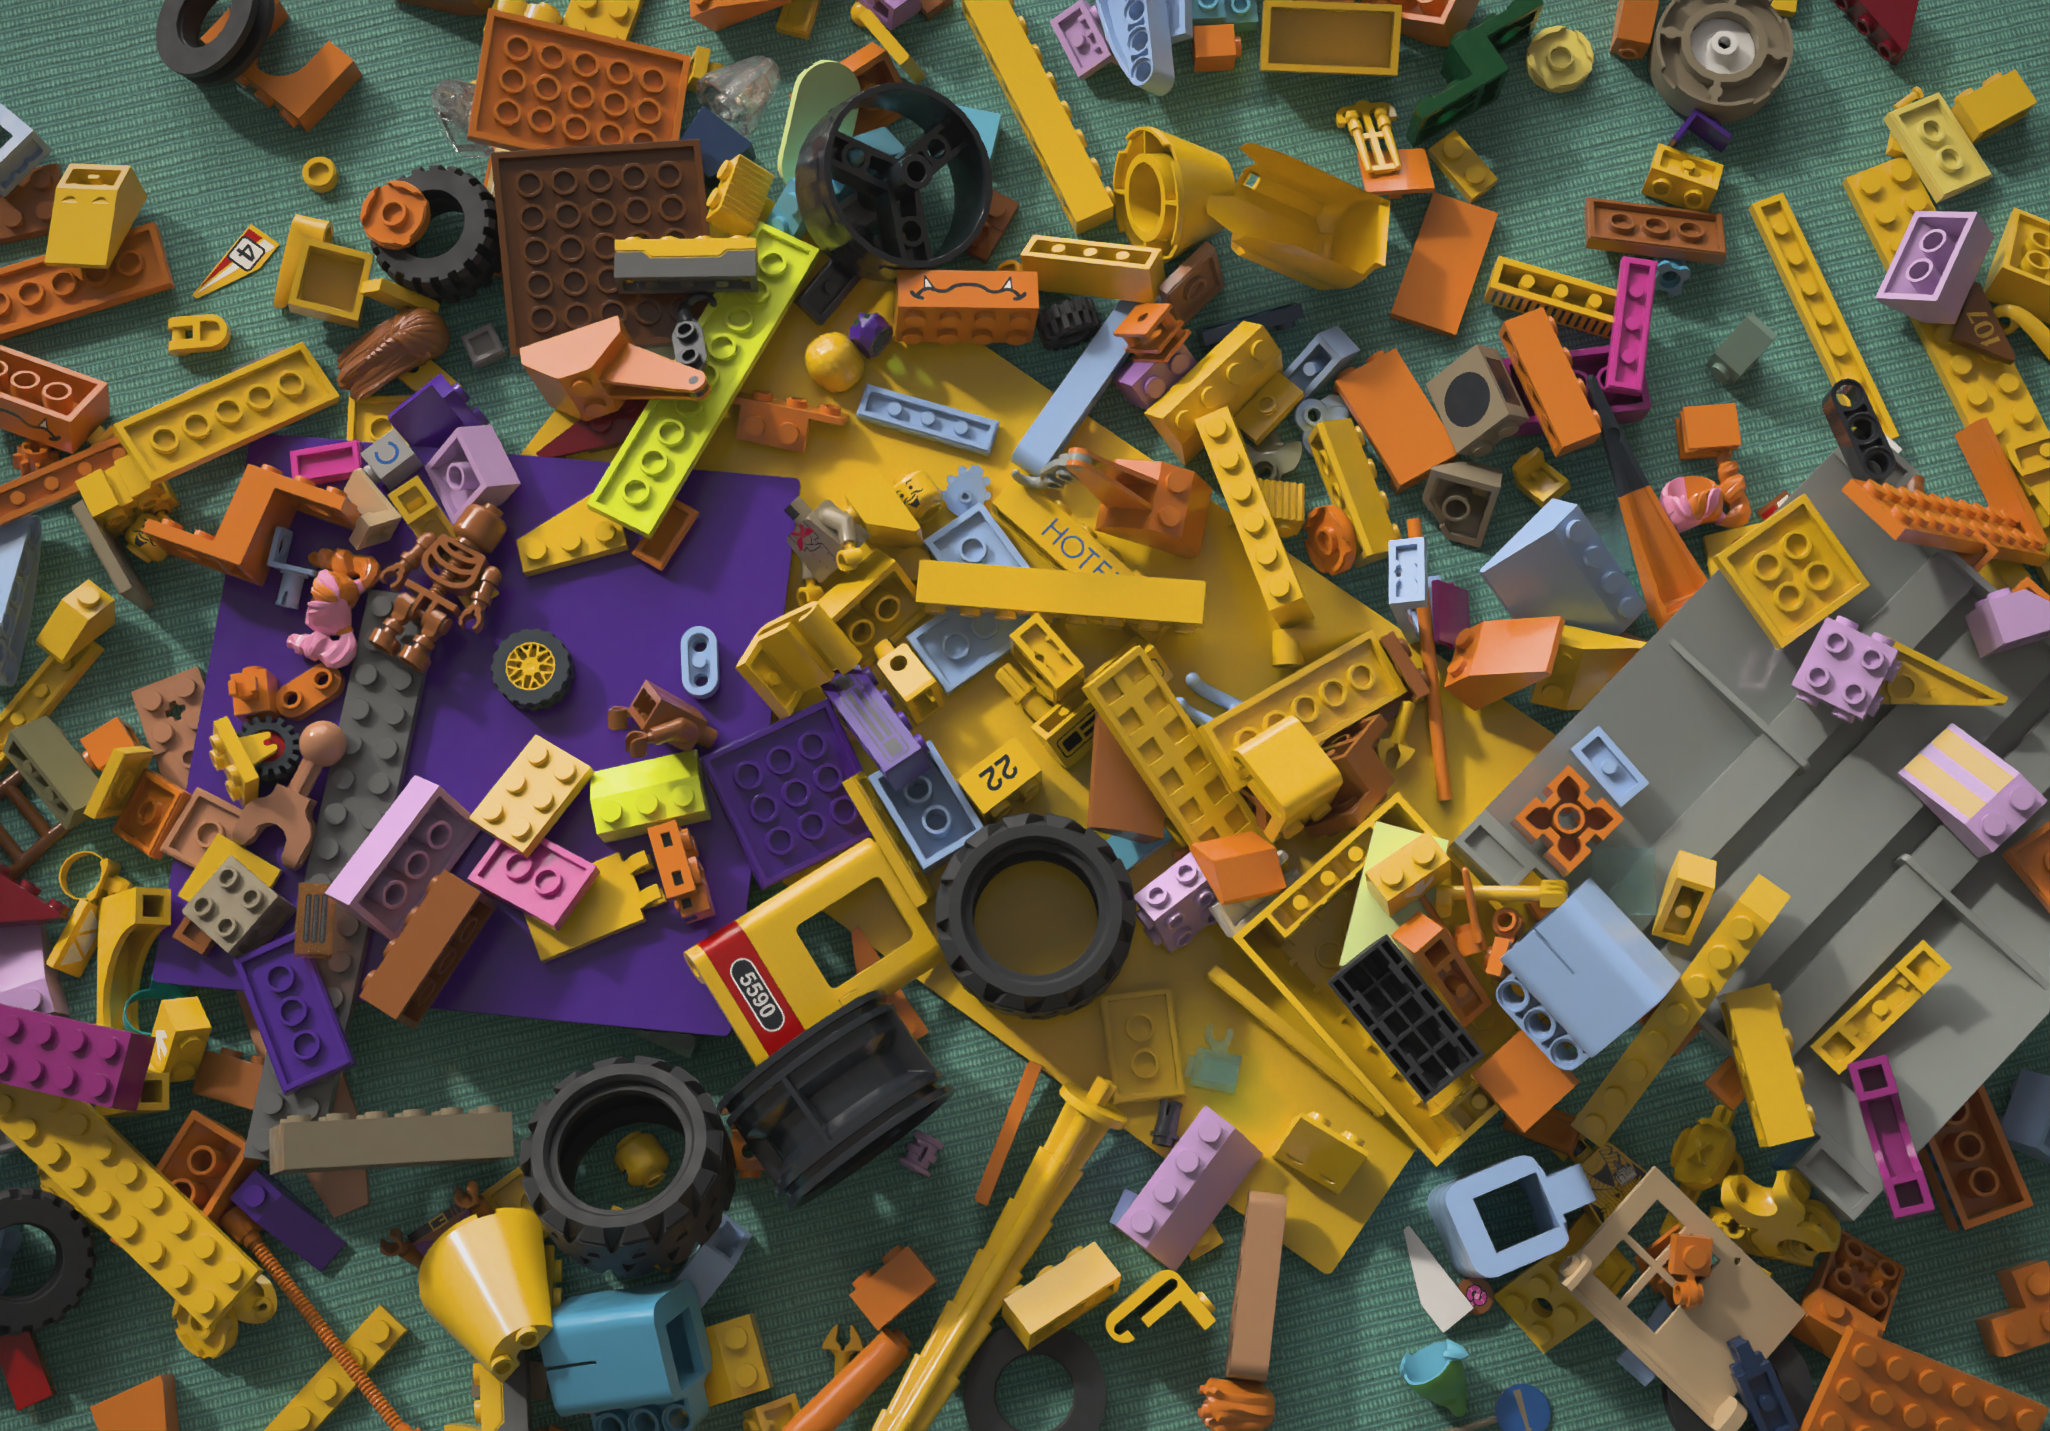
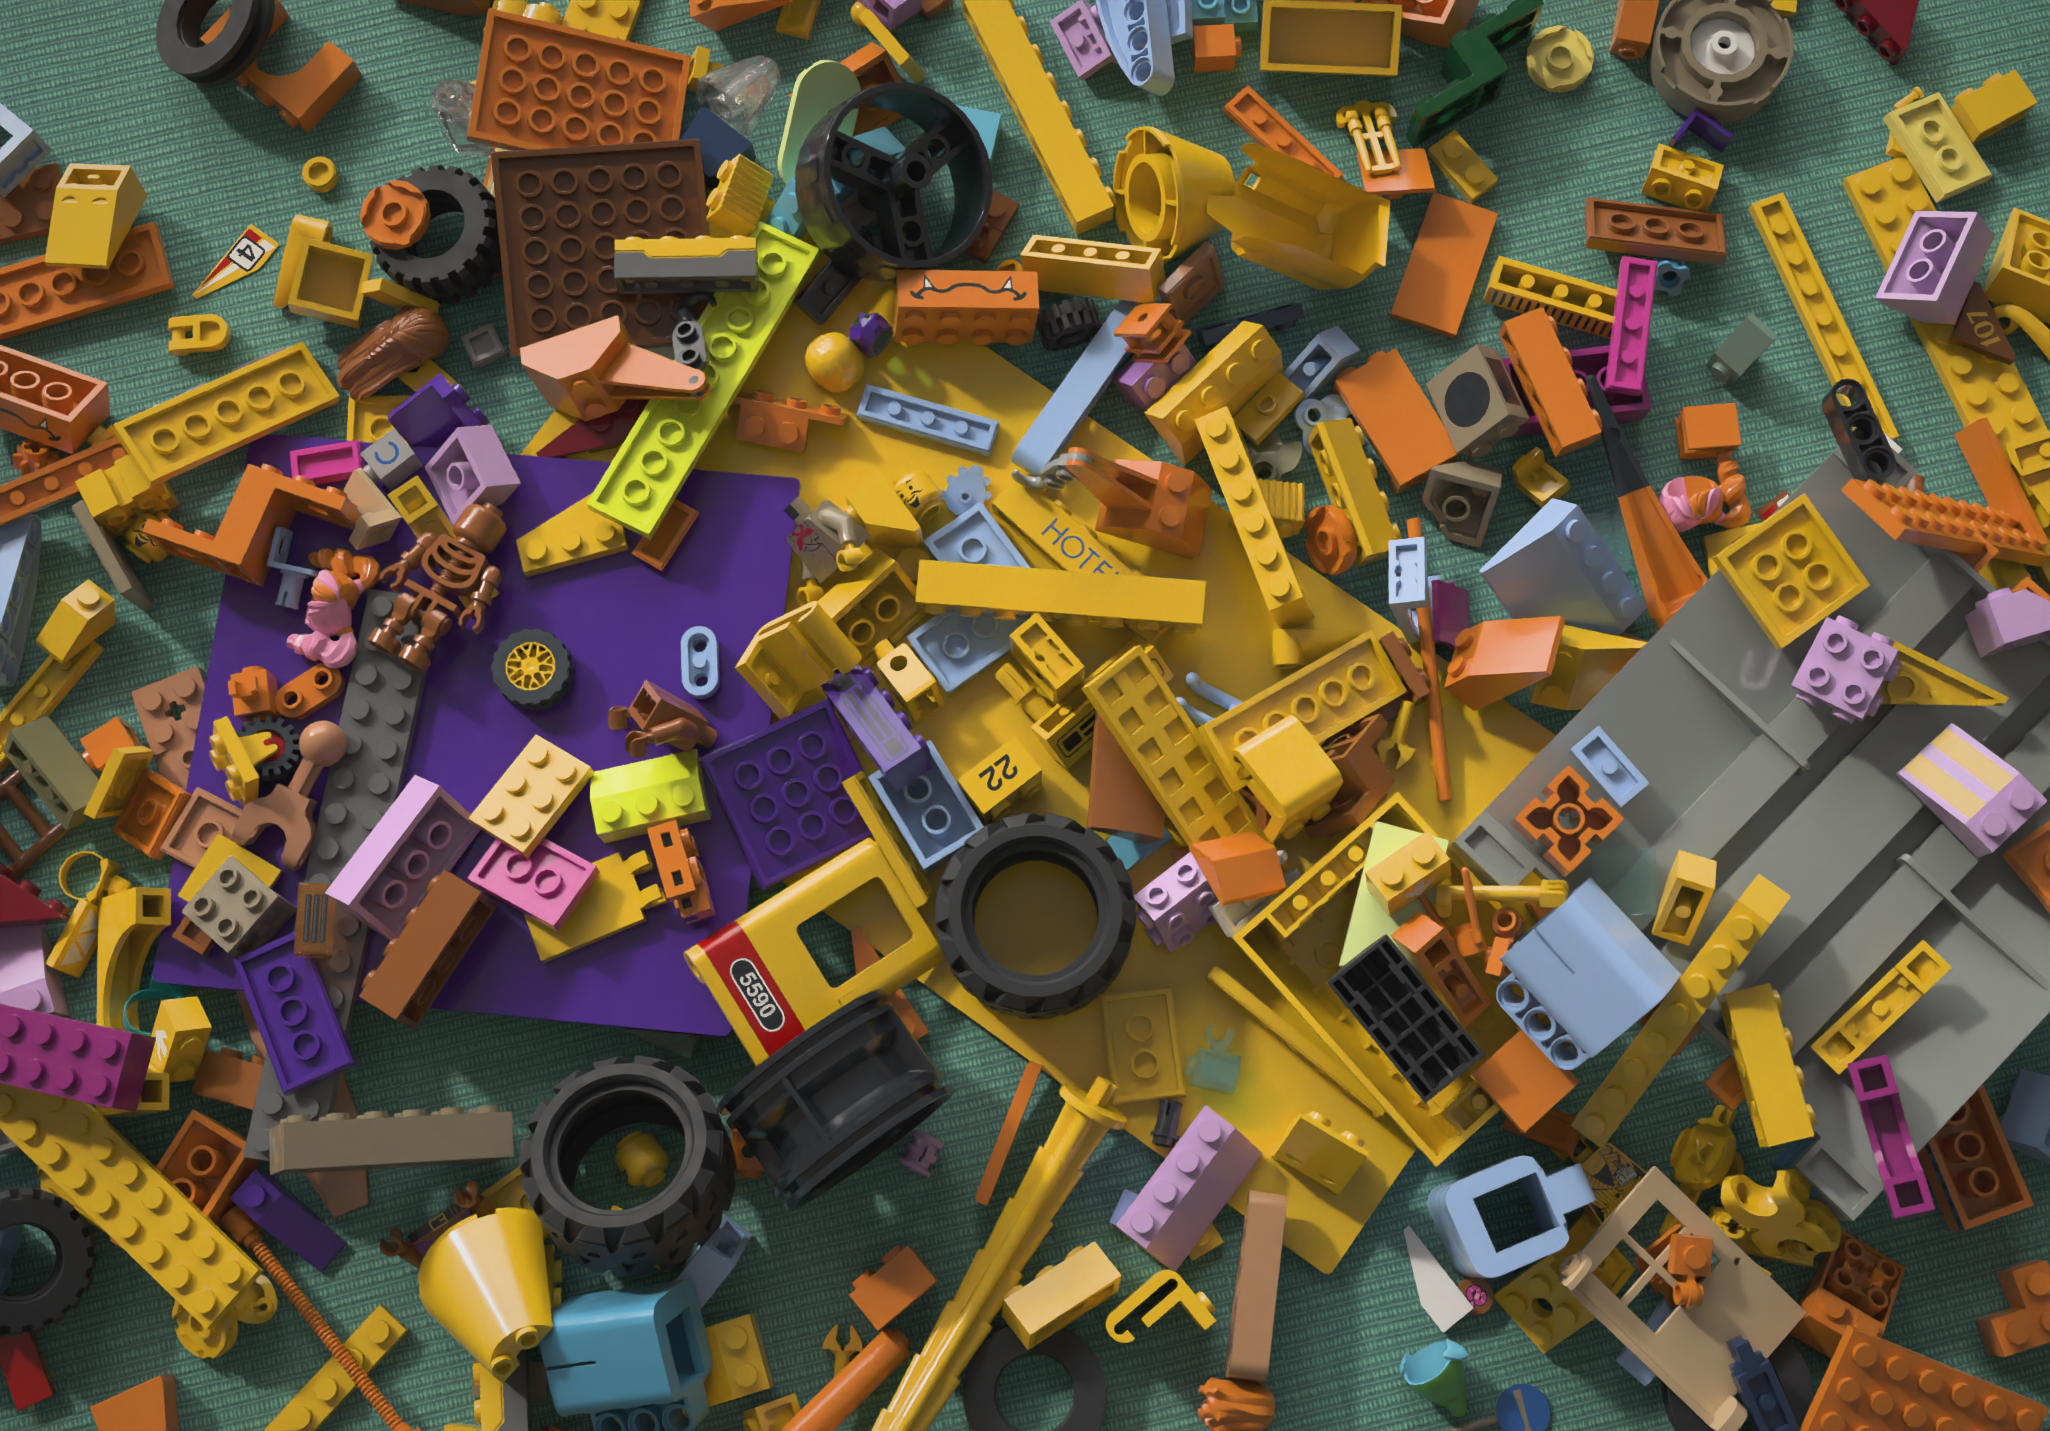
(1273, 131): none -> orange tile

